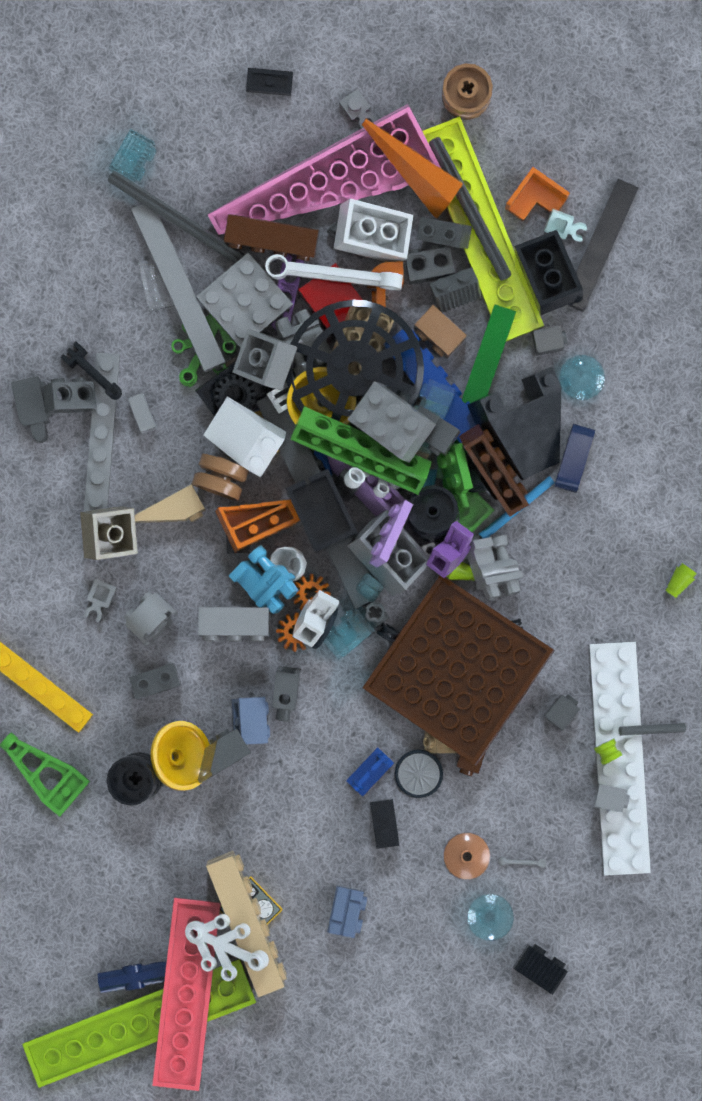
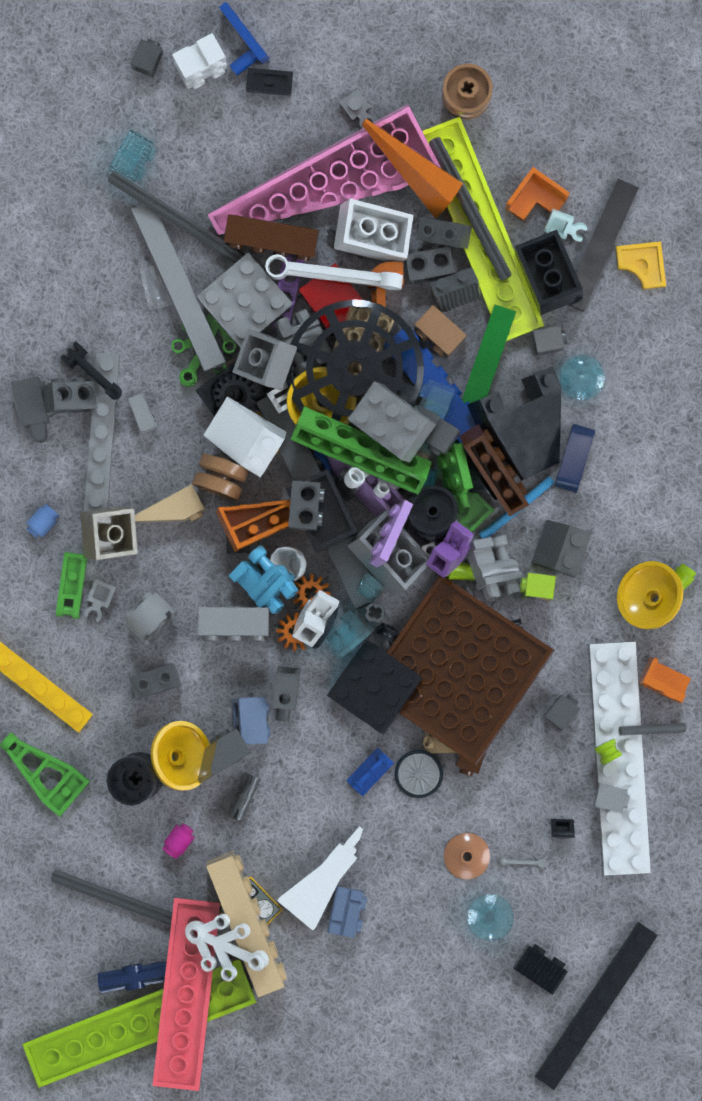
(42, 521): none -> medium blue brick
(71, 584): none -> bright green plate
(112, 897): none -> dark grey axle
(147, 57): none -> dark grey brick
(178, 840): none -> dark pink brick
(200, 62): none -> white brick
(245, 797): none -> dark grey pin
(254, 53): none -> blue piece
(299, 505): none -> dark grey brick
(311, 894): none -> white piece
(375, 687): none -> black plate
(384, 823): black brick -> none
(537, 586): none -> lime brick
(561, 548): none -> dark grey slope
(562, 828): none -> black slope
(596, 1005): none -> black plate
(641, 586): none -> yellow dish
(643, 261): none -> yellow tile
(664, 680): none -> orange panel

